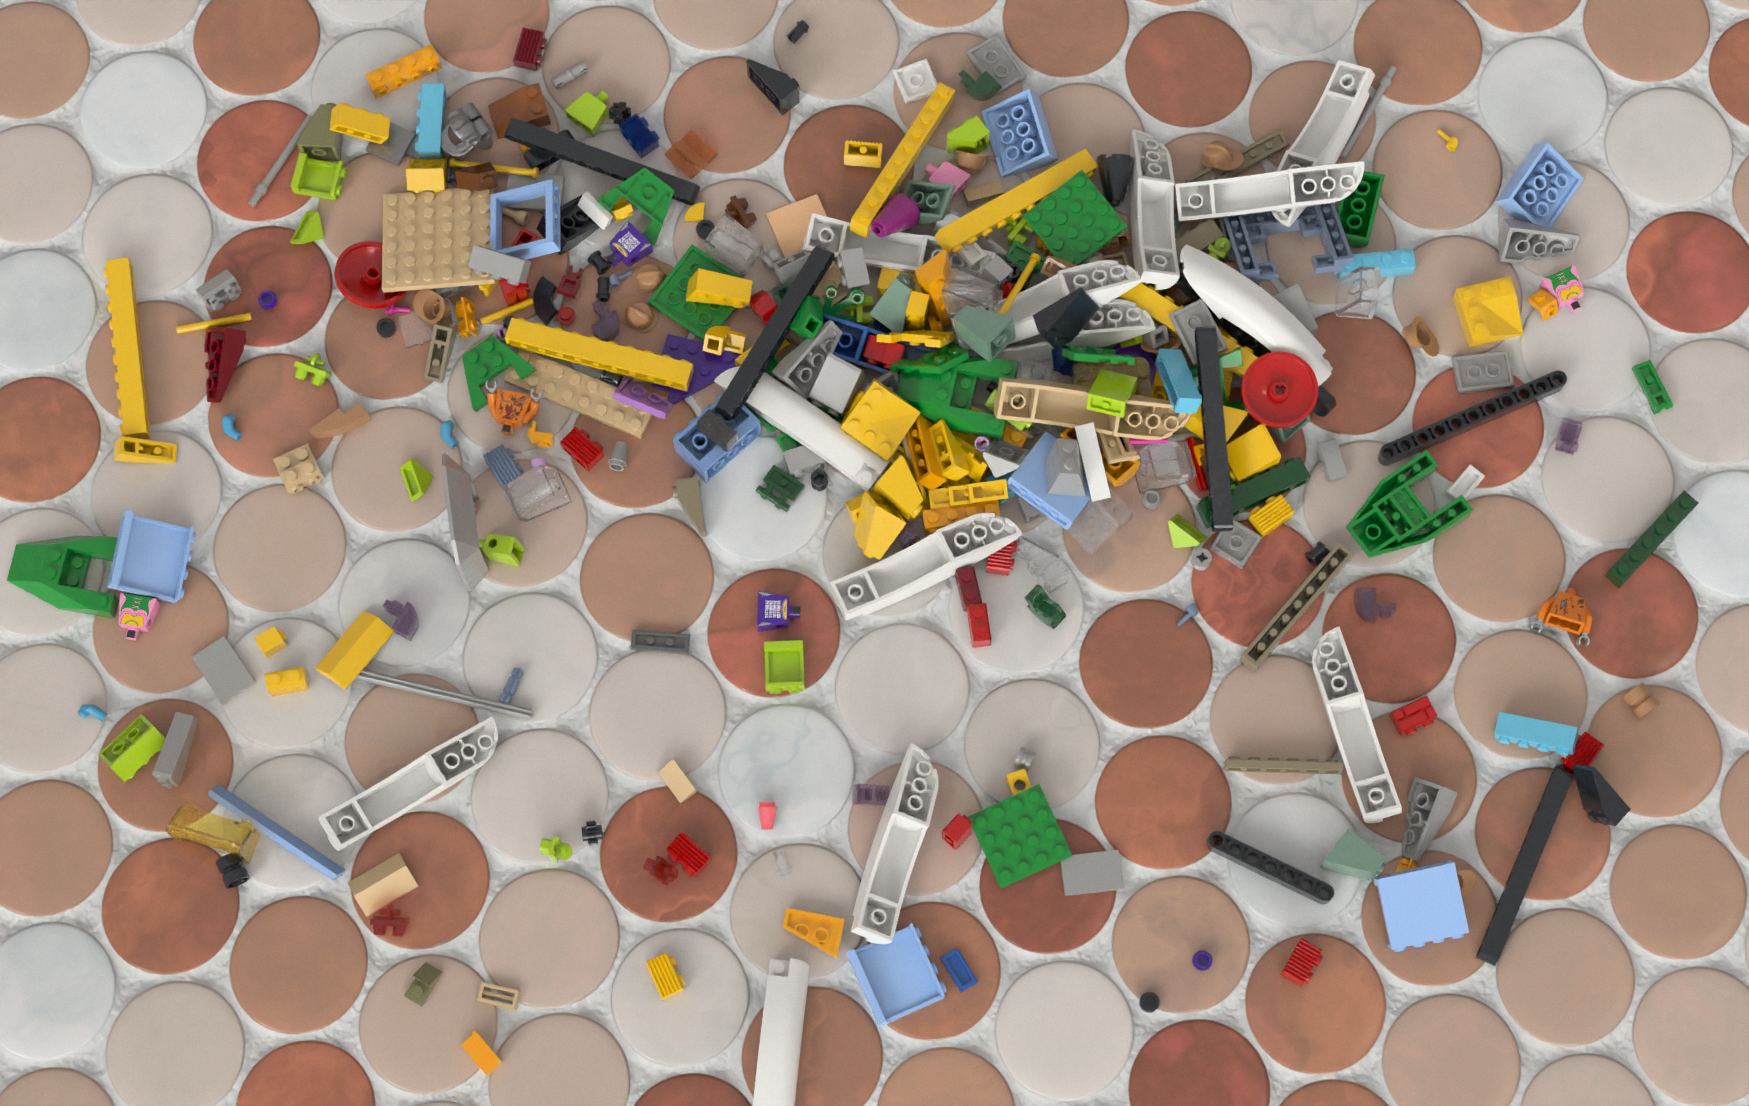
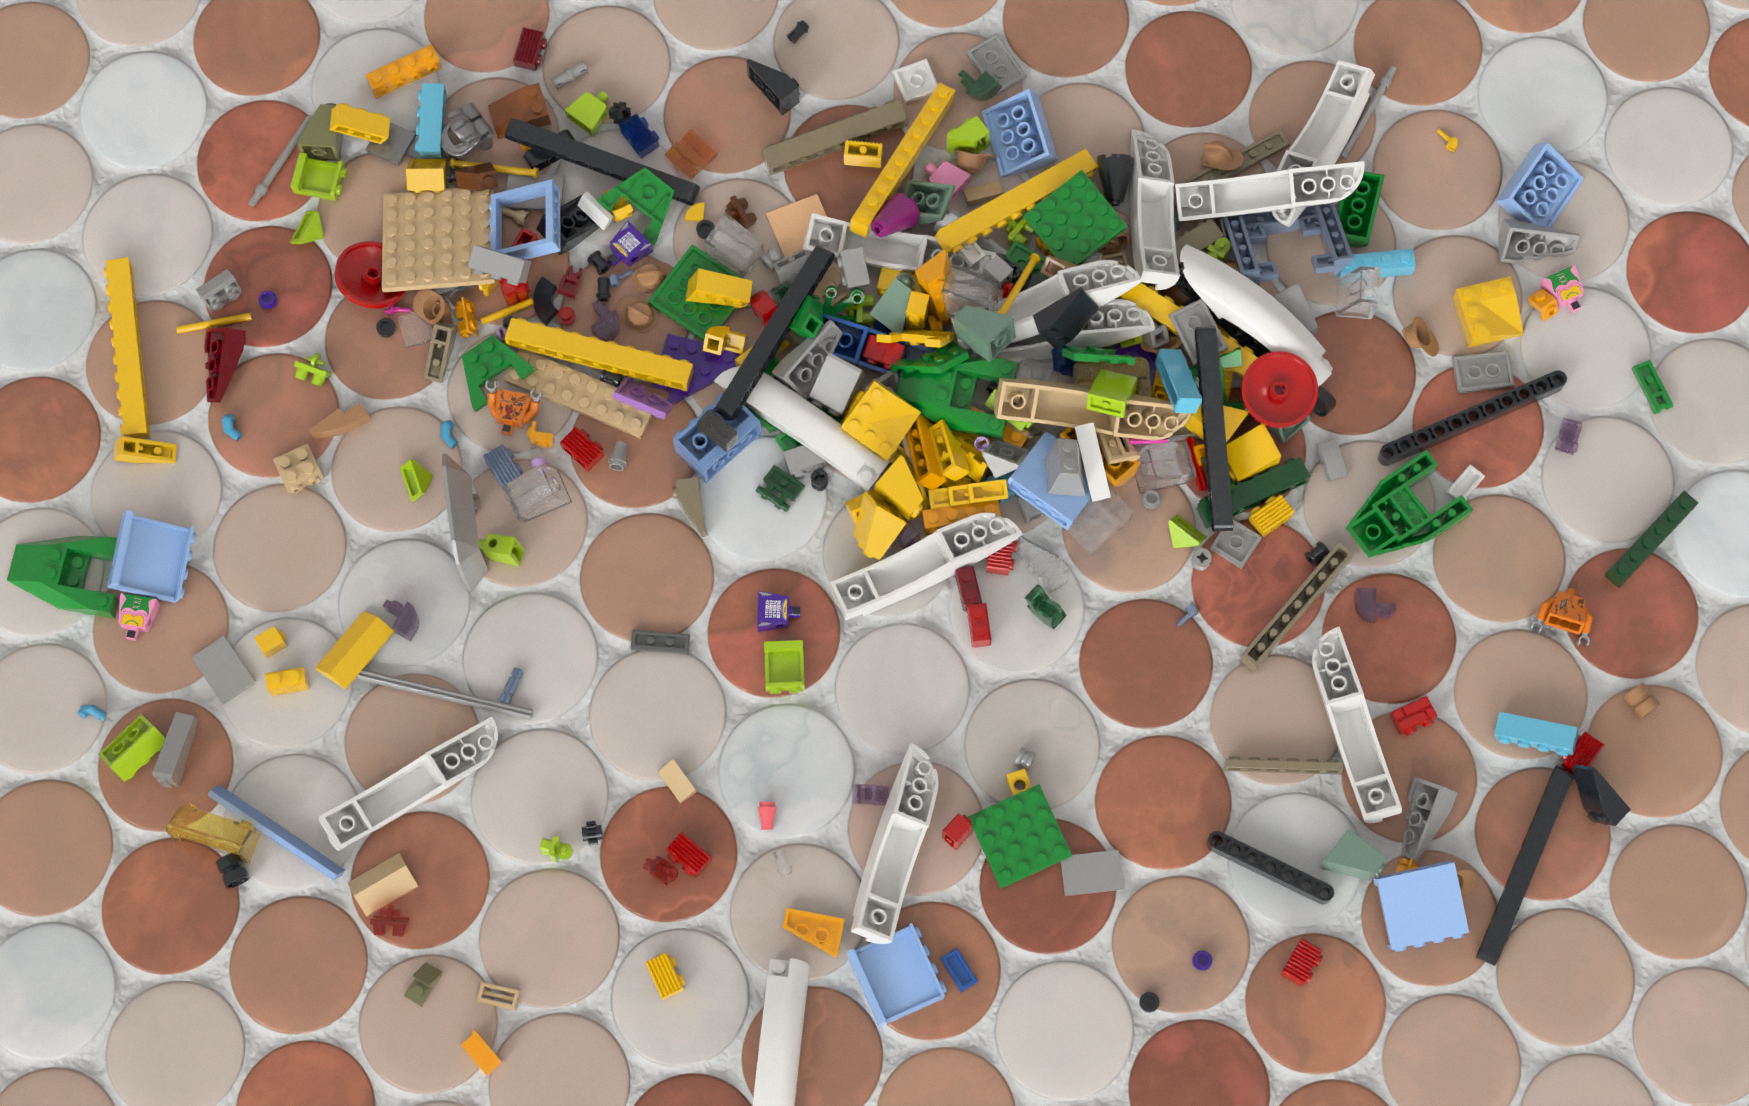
(832, 138): none -> dark tan brick

